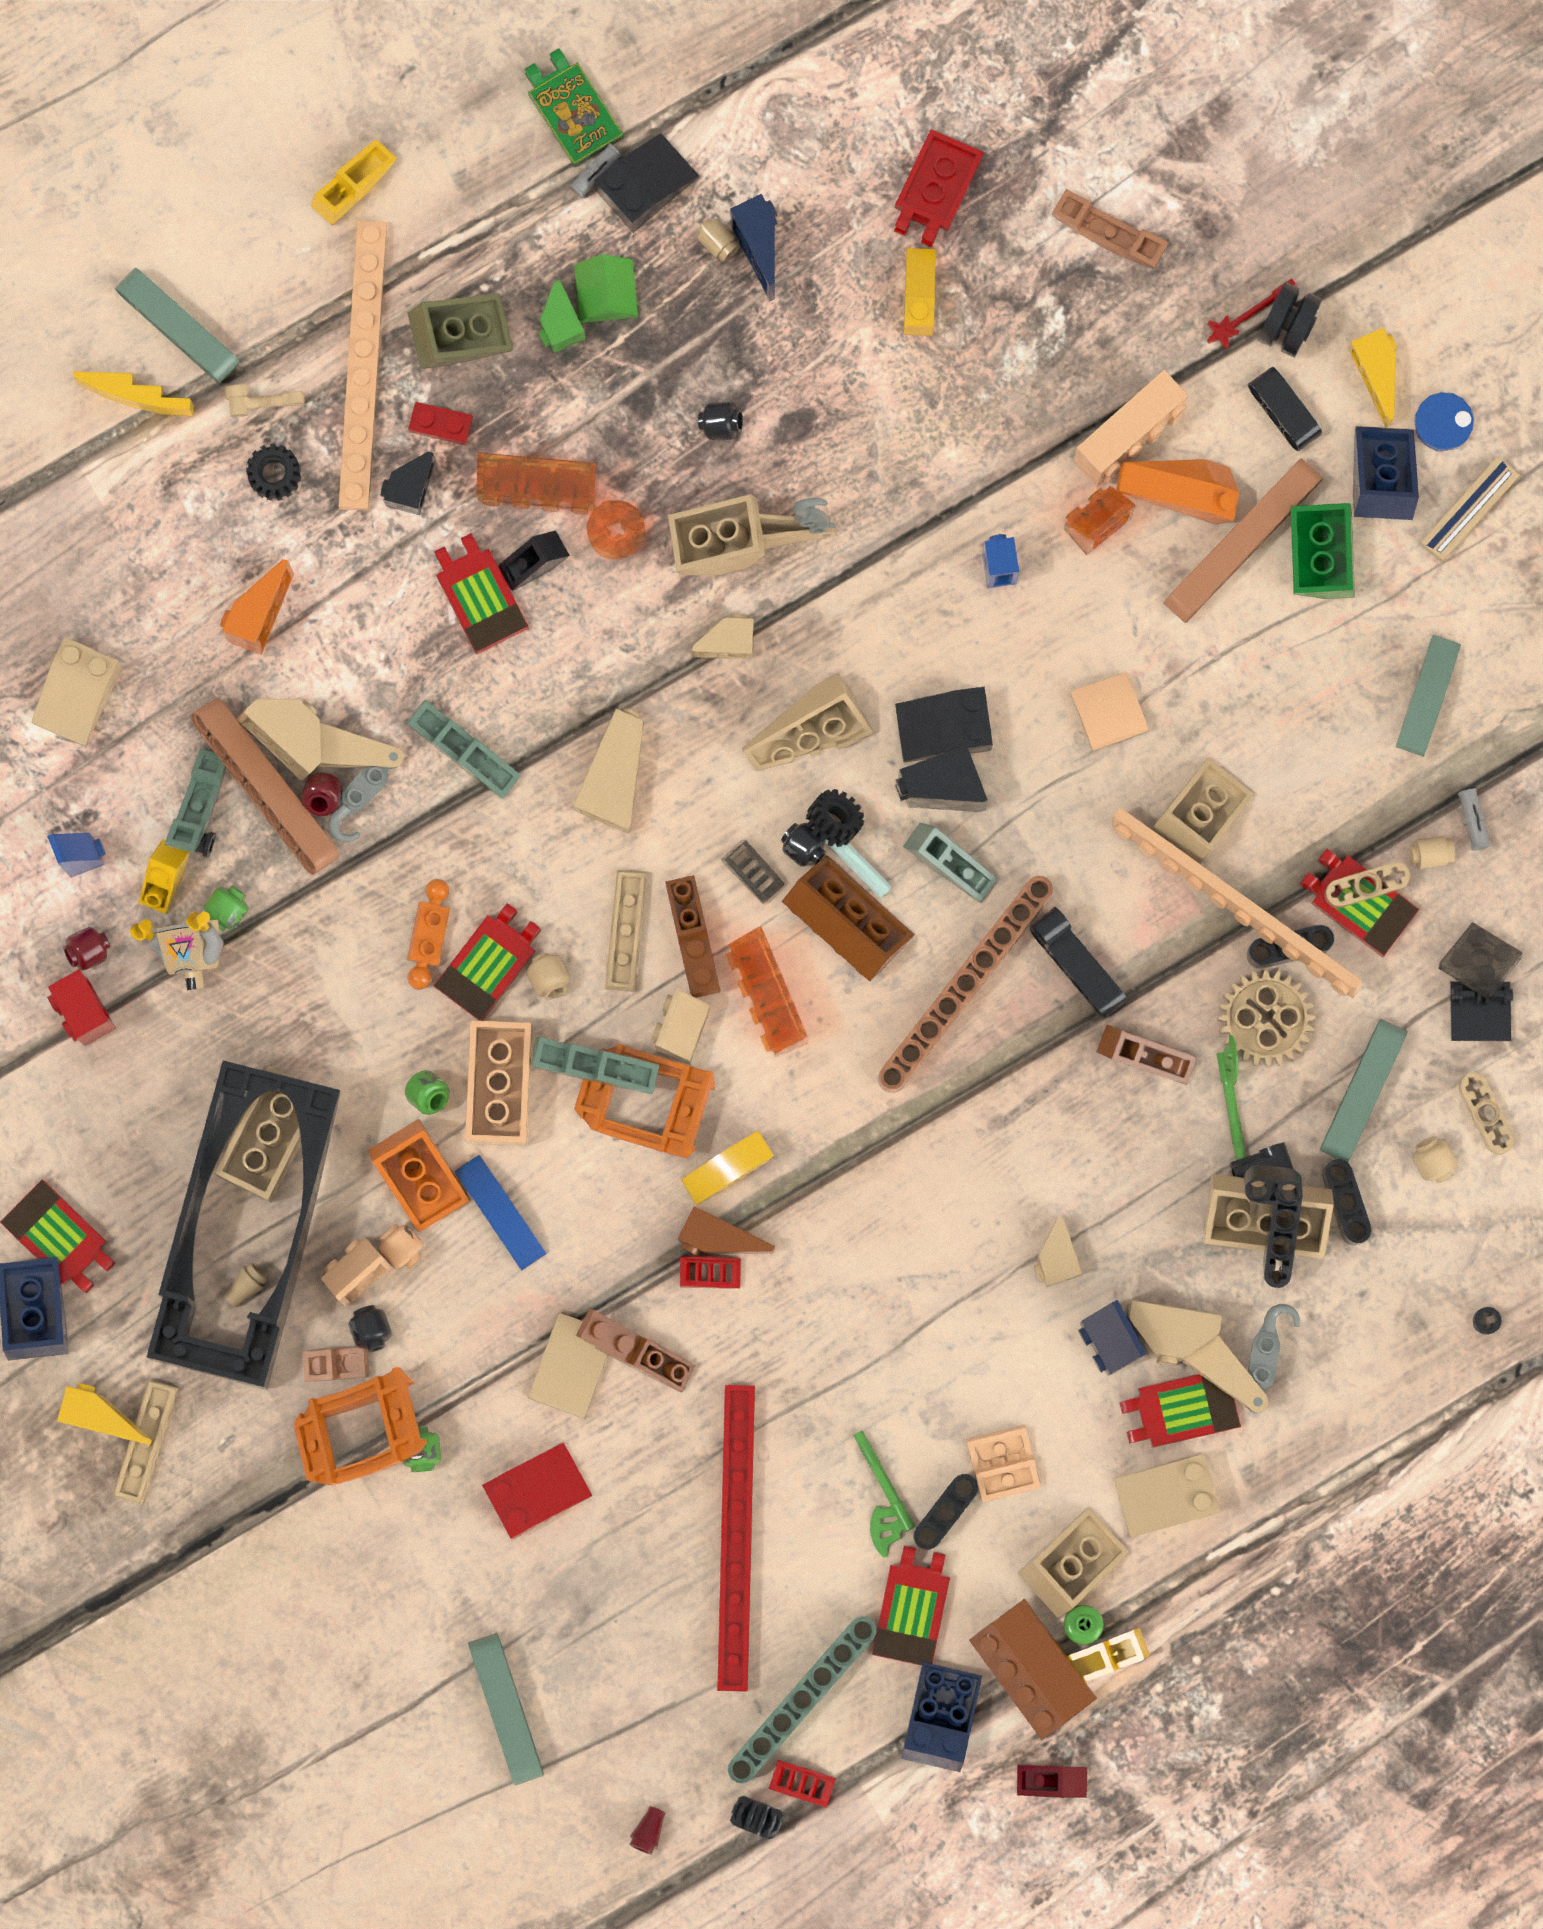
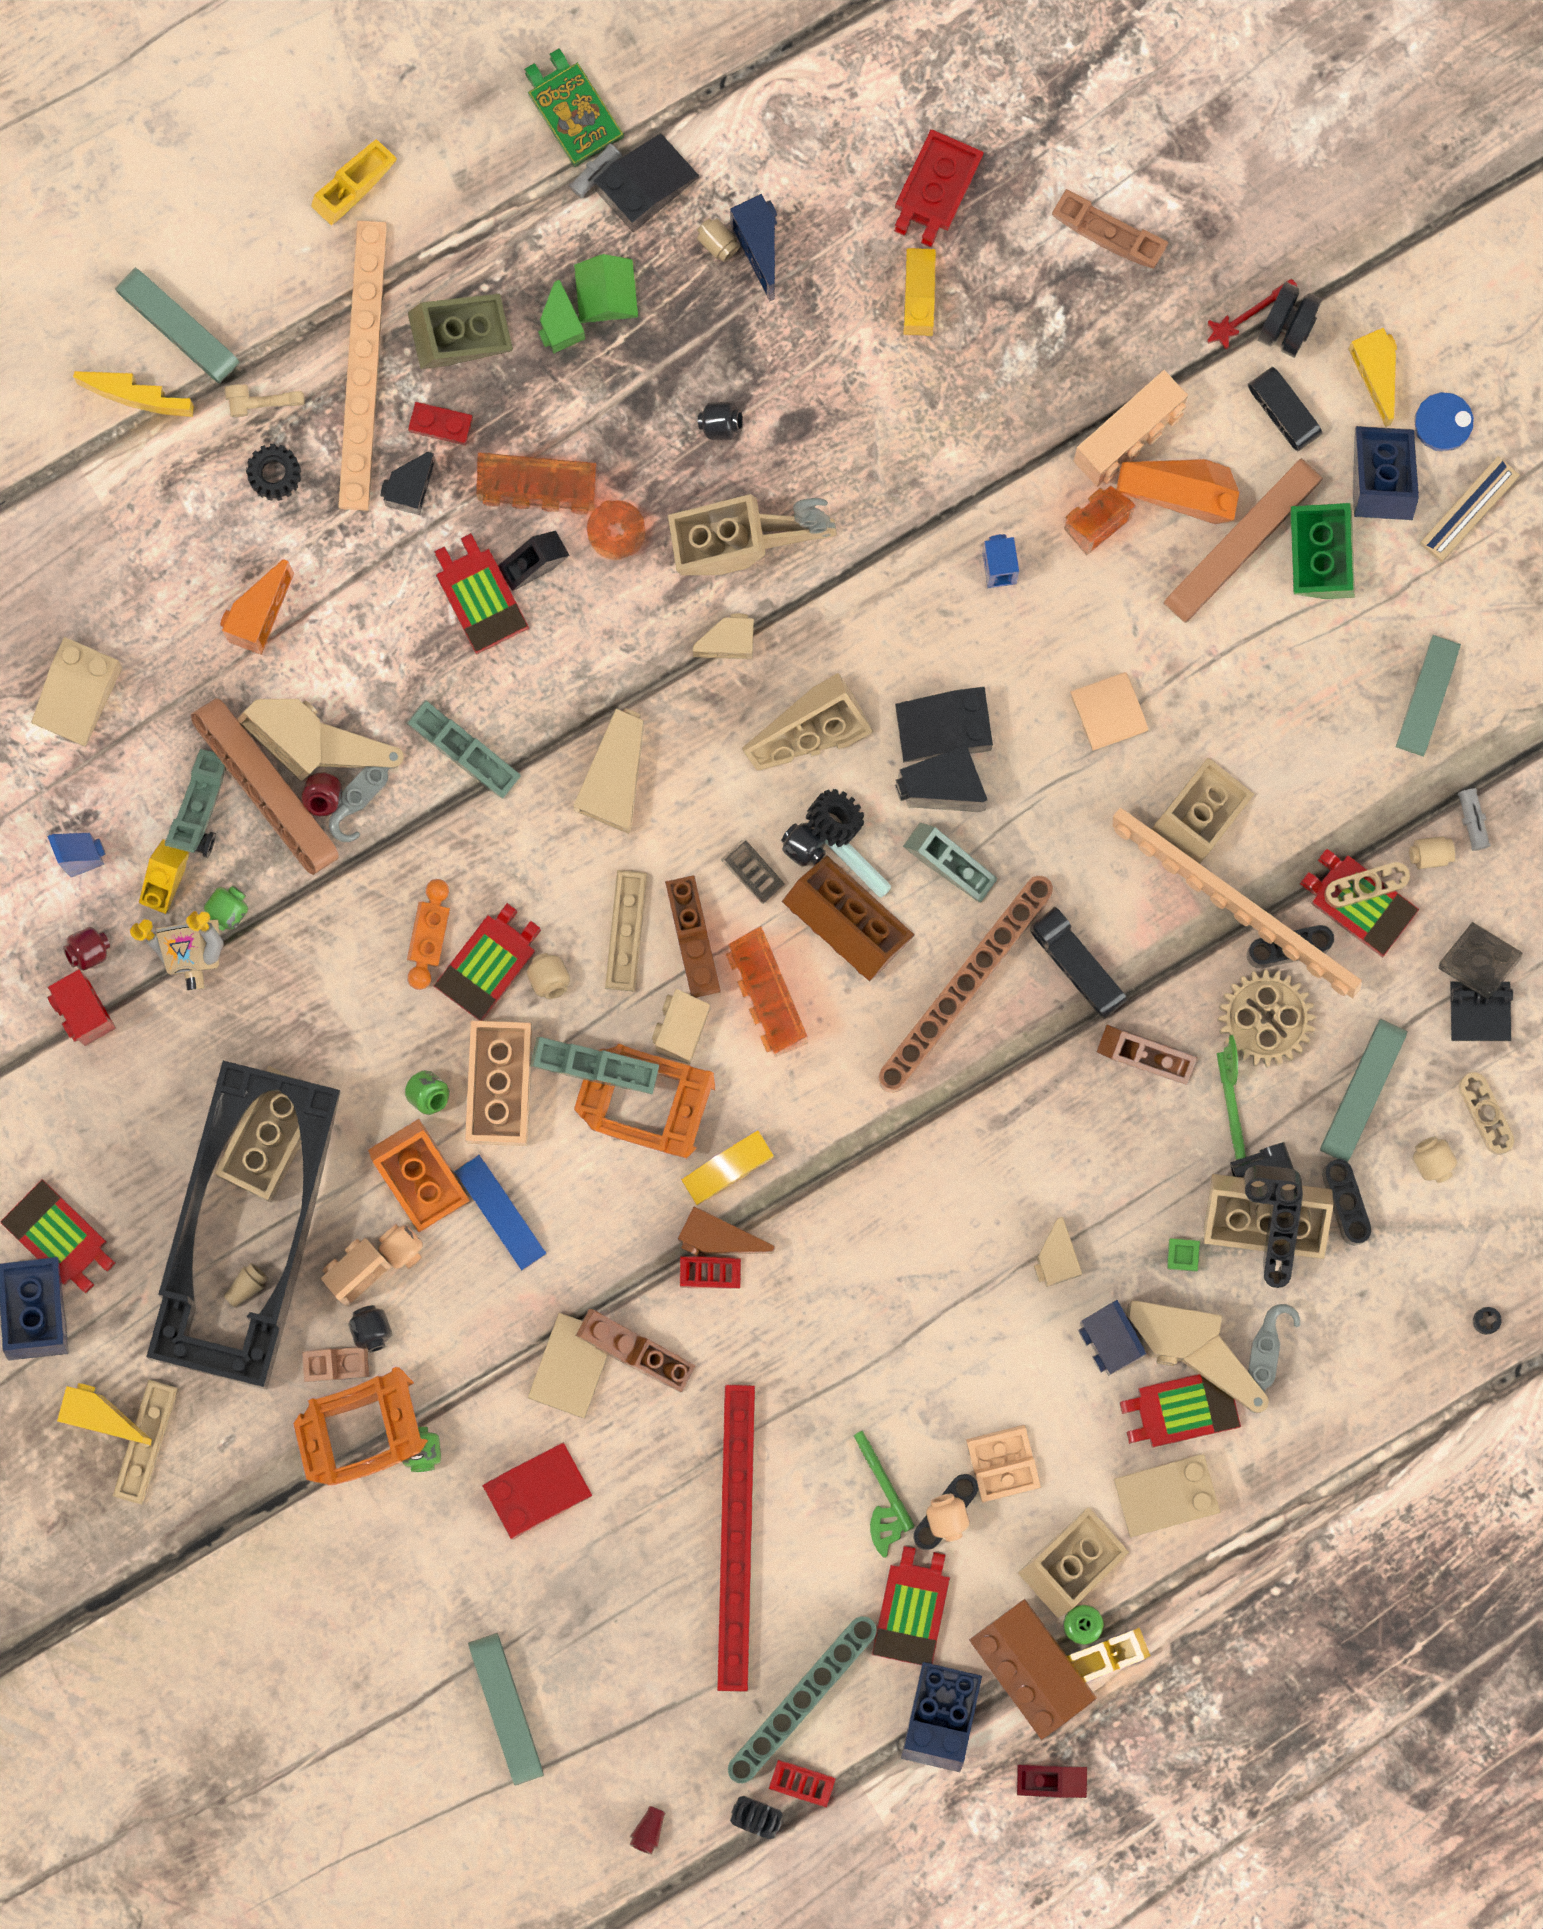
(947, 1517): none -> light nougat head
(1183, 1255): none -> bright green plate

